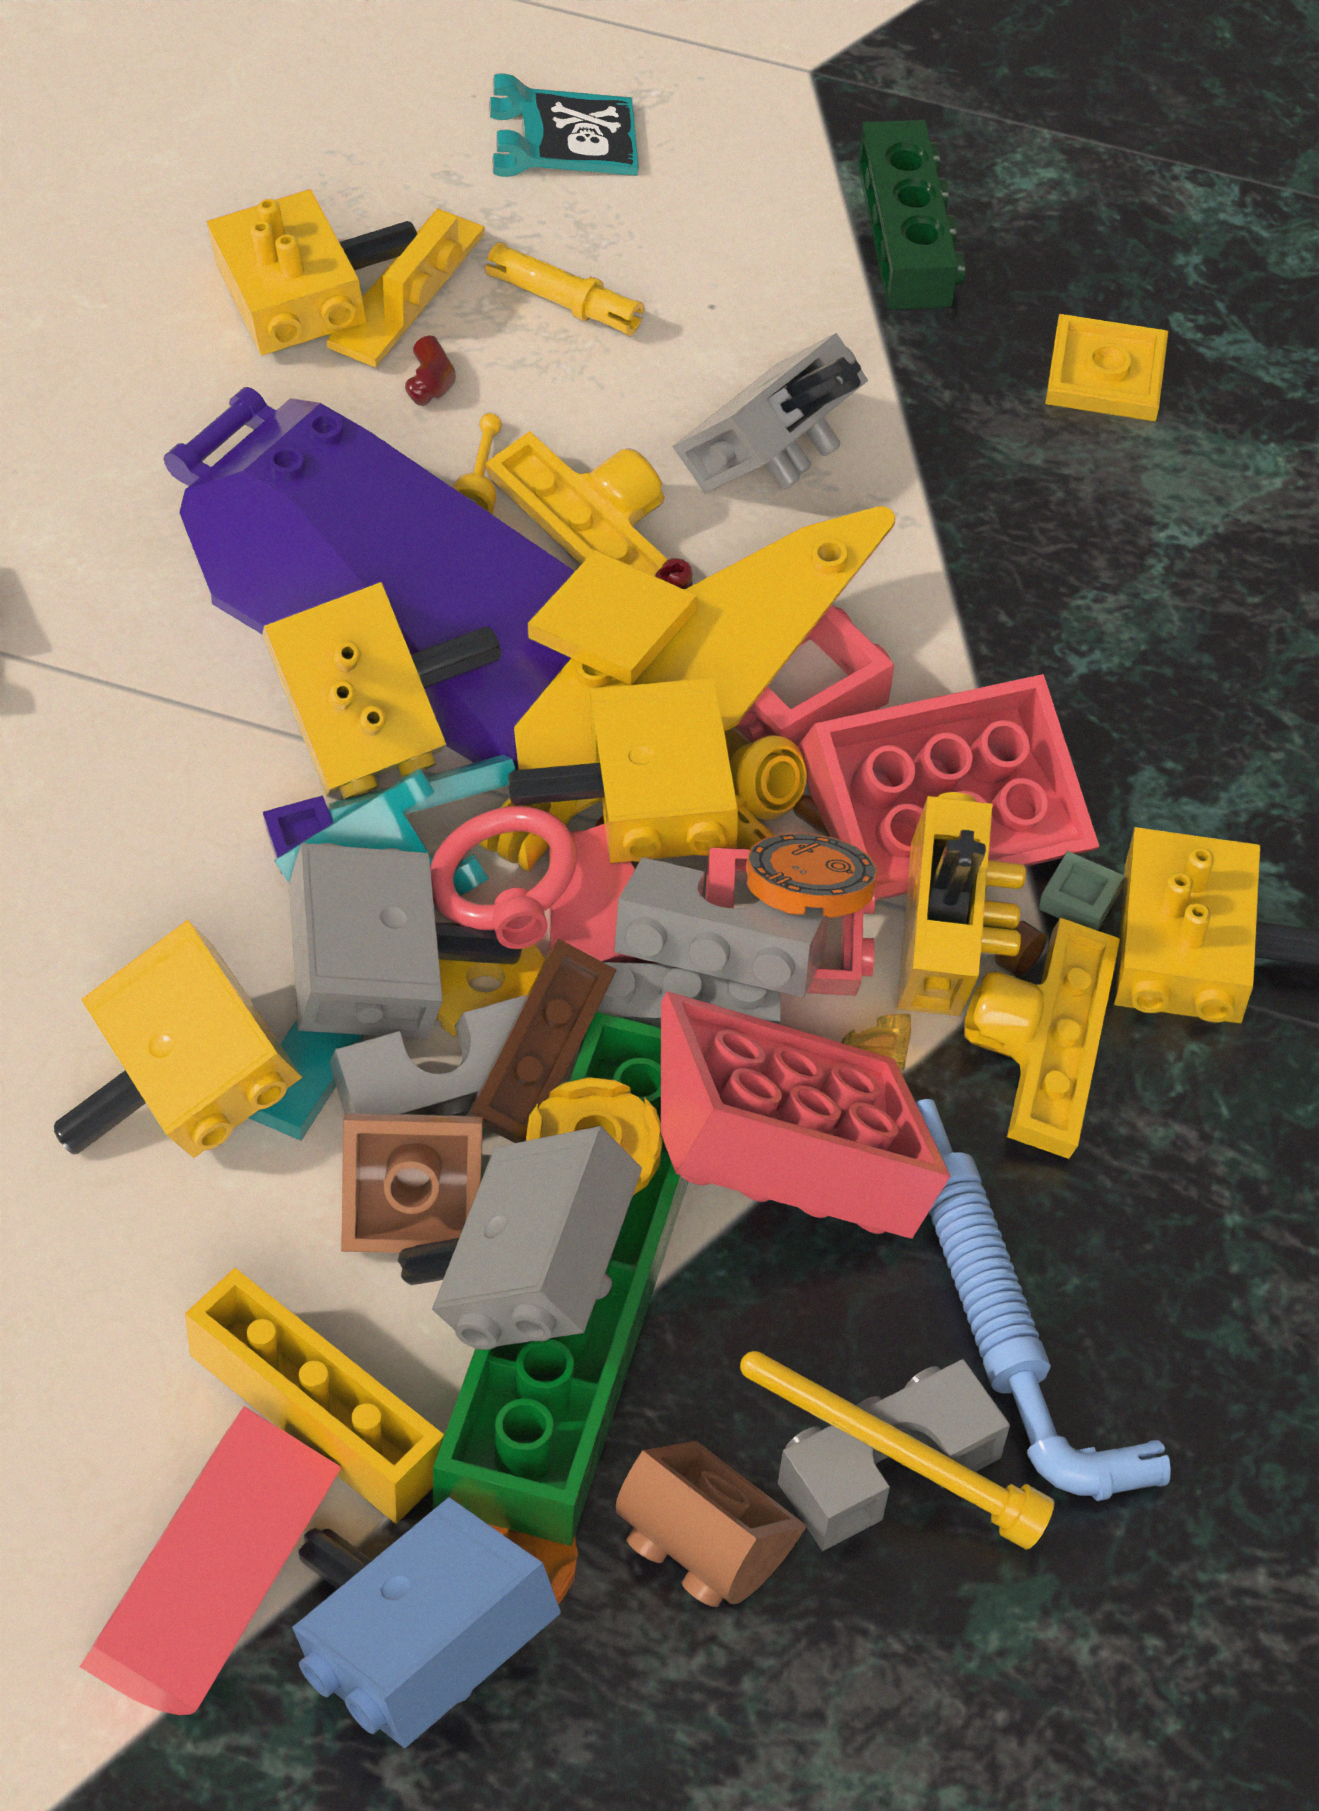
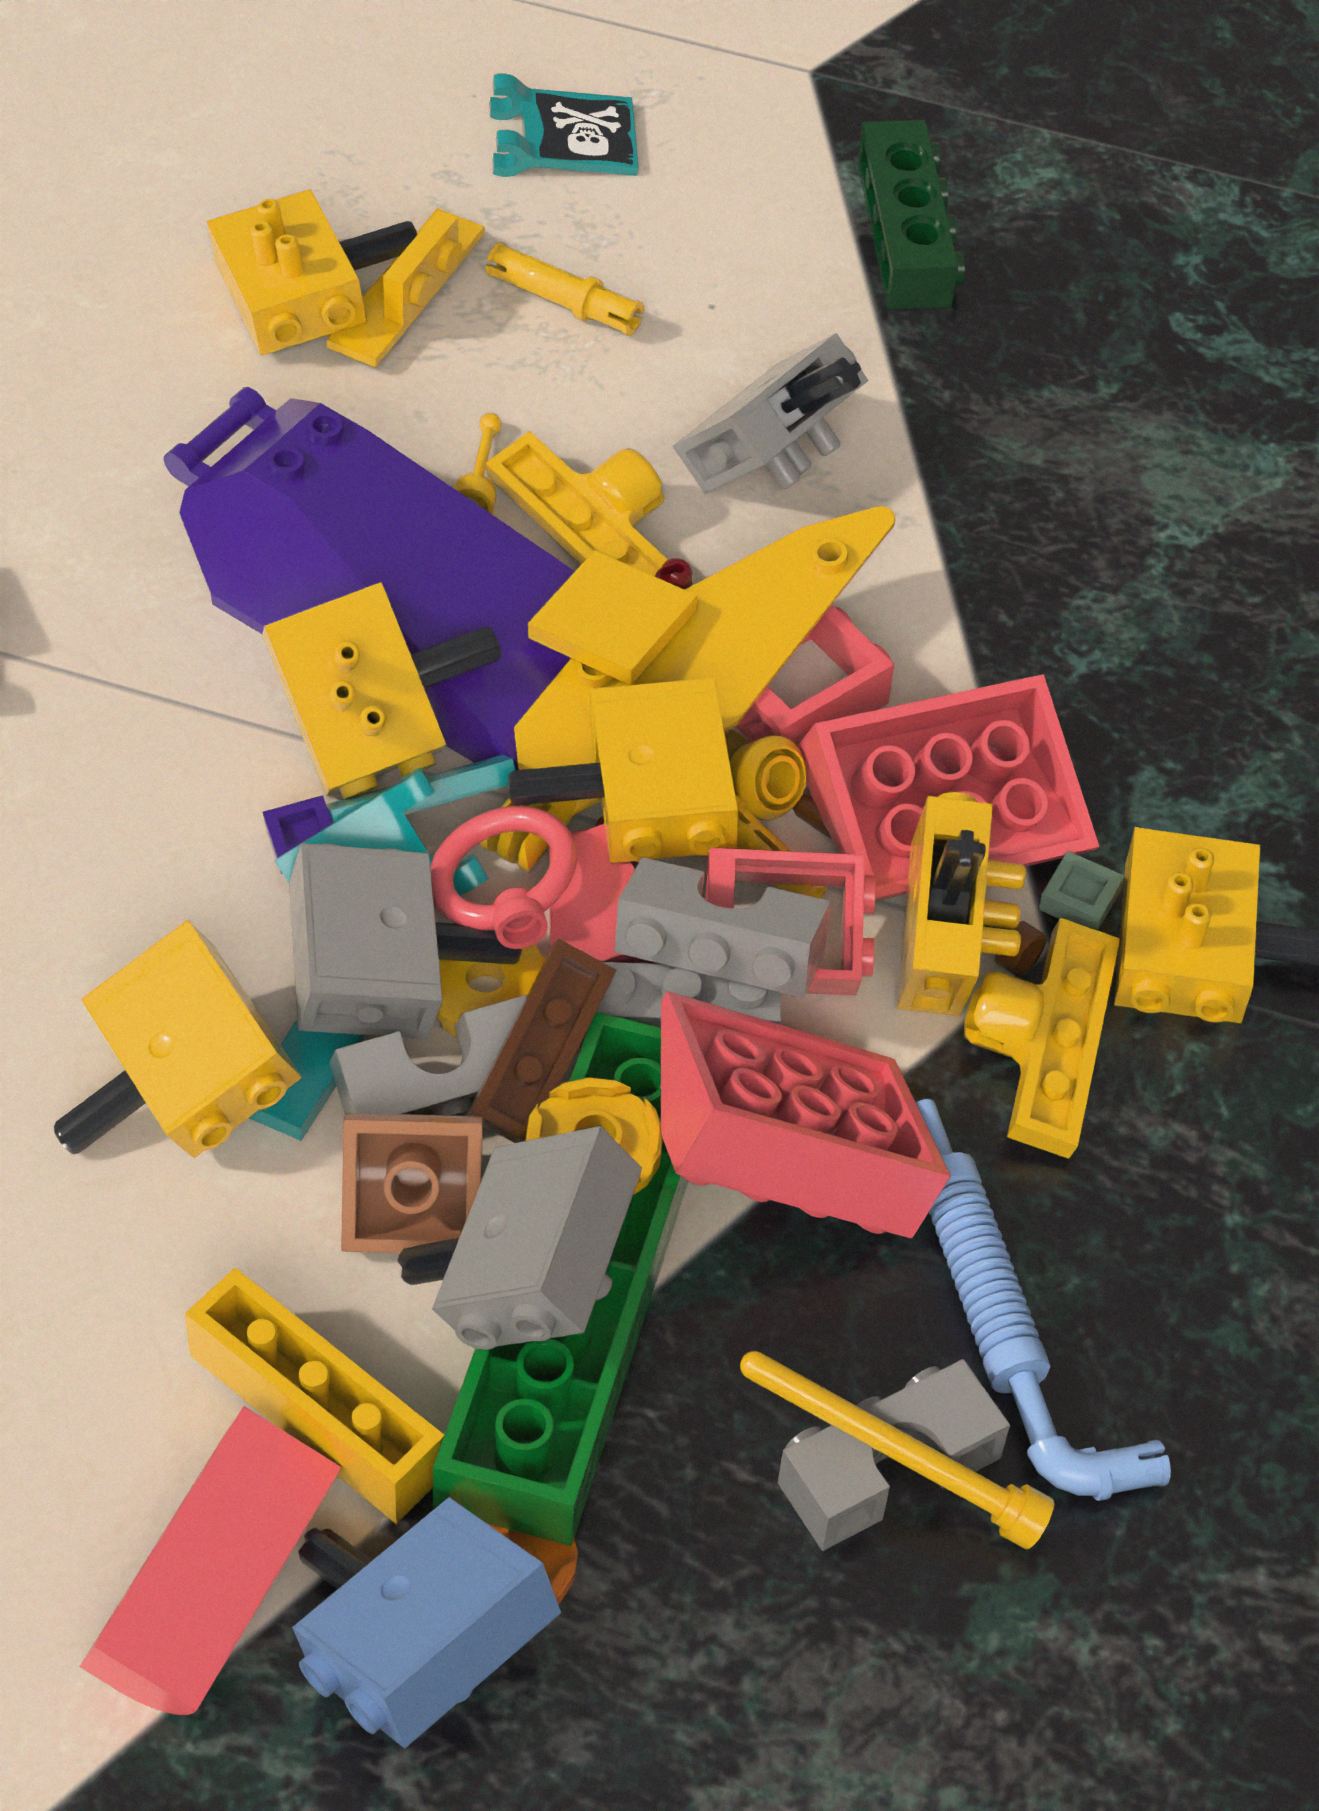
(433, 375): dark red arm -> none
(705, 1519): nougat brick -> none
(811, 872): orange tile -> none
(887, 1038): clear yellow tile -> none
(1107, 367): yellow tile -> none

